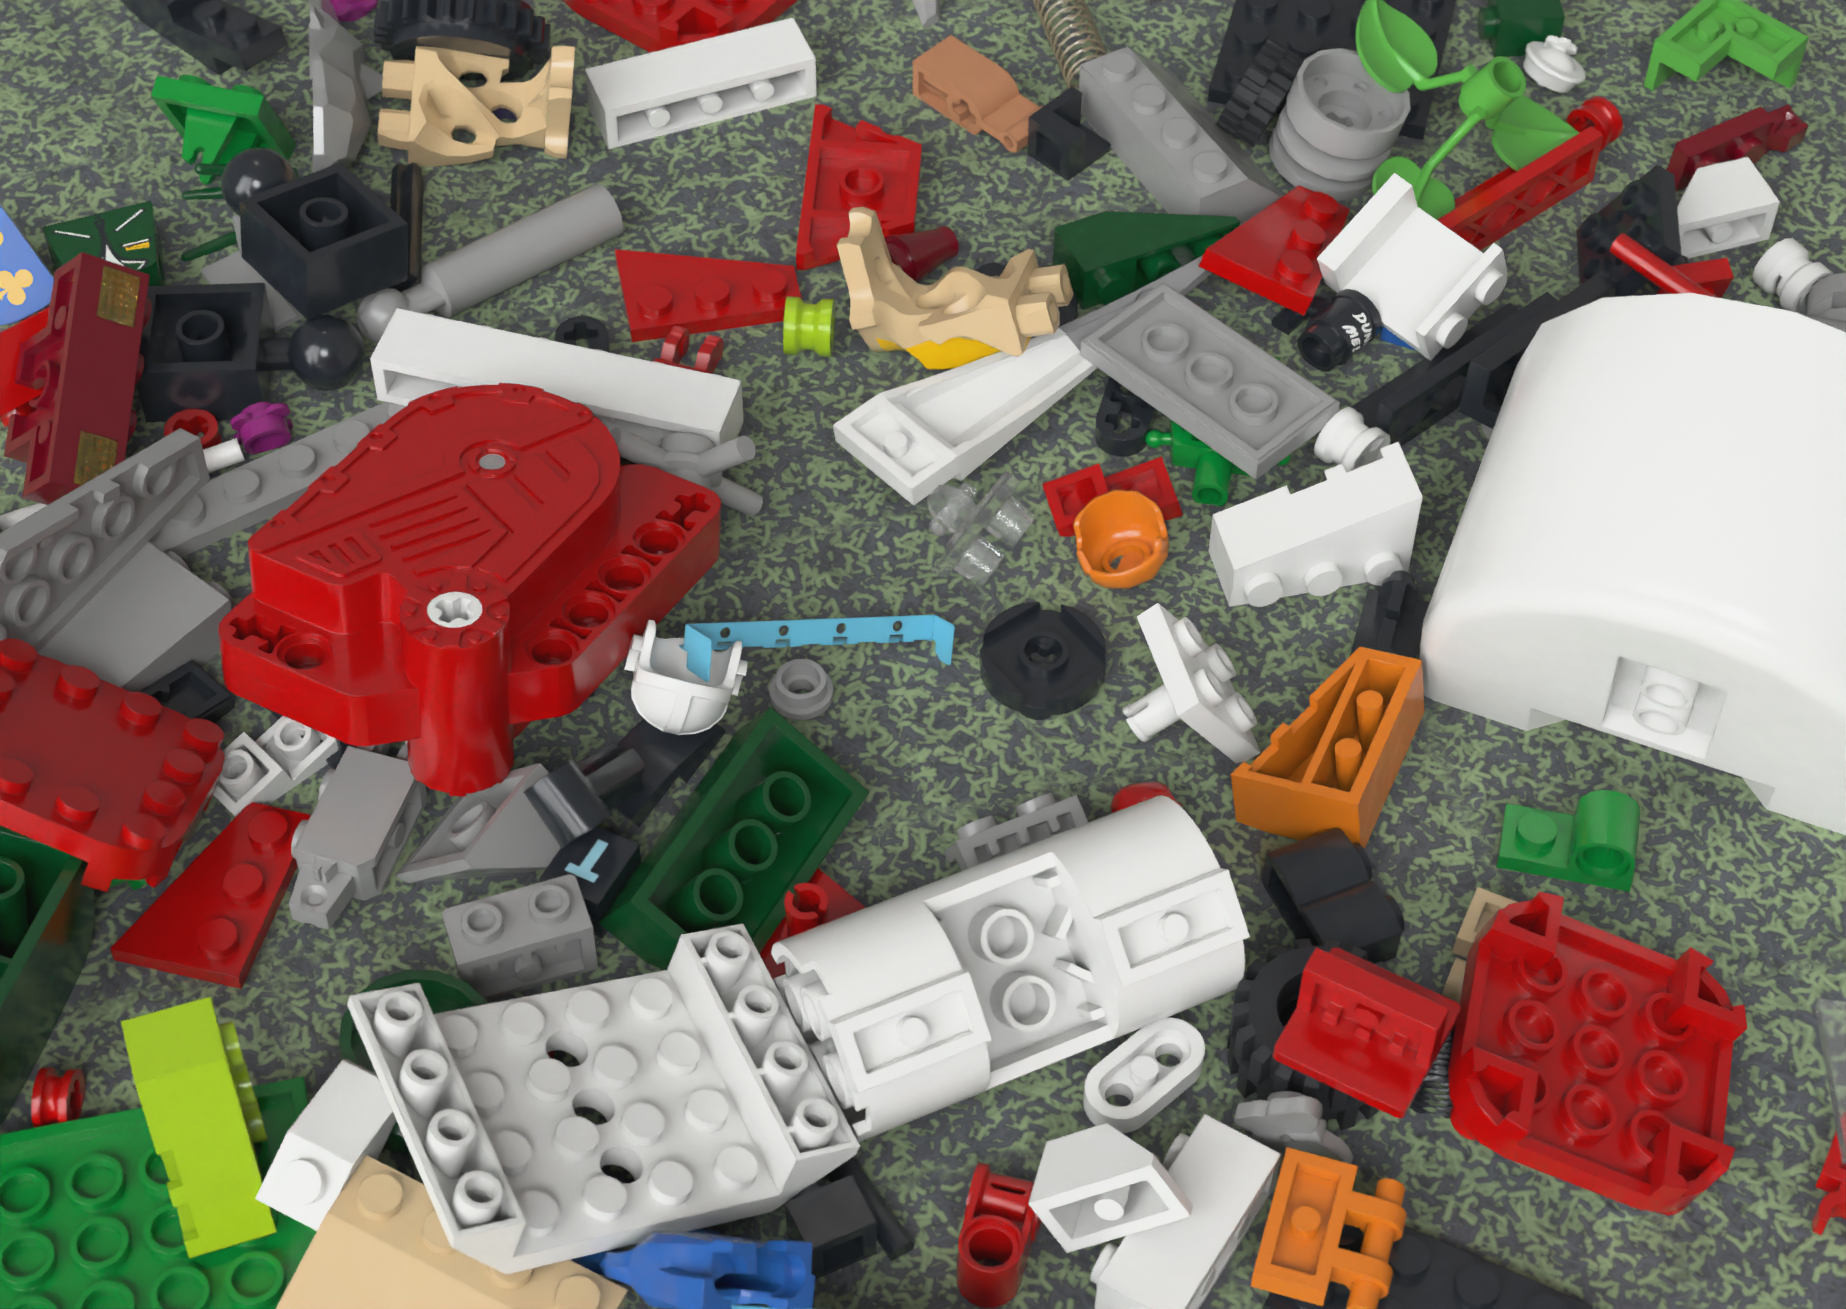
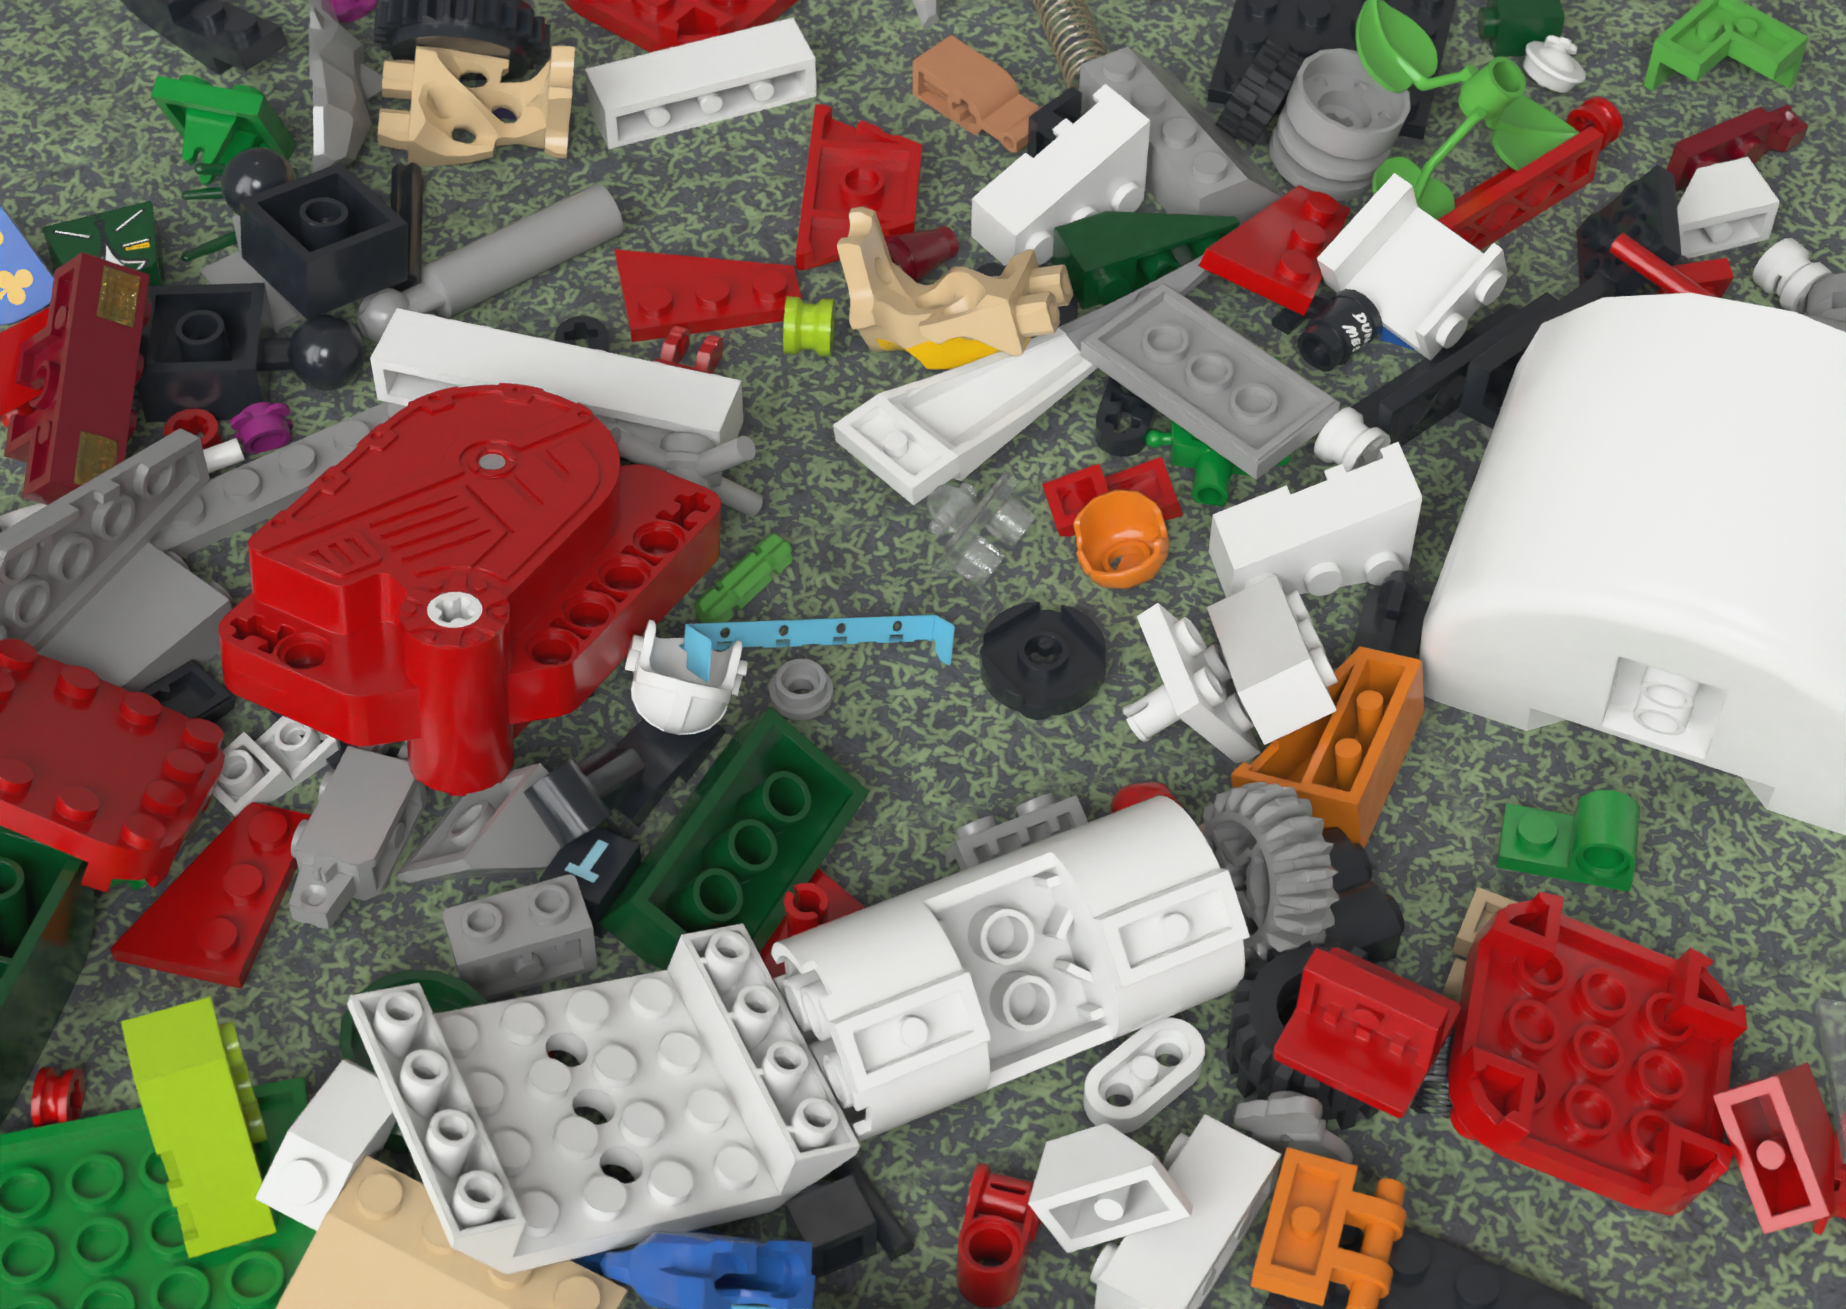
(744, 580): none -> bright green axle
(1083, 172): none -> white wedge
(1274, 658): none -> white brick
(1274, 864): none -> light grey gear
(1782, 1146): none -> red slope

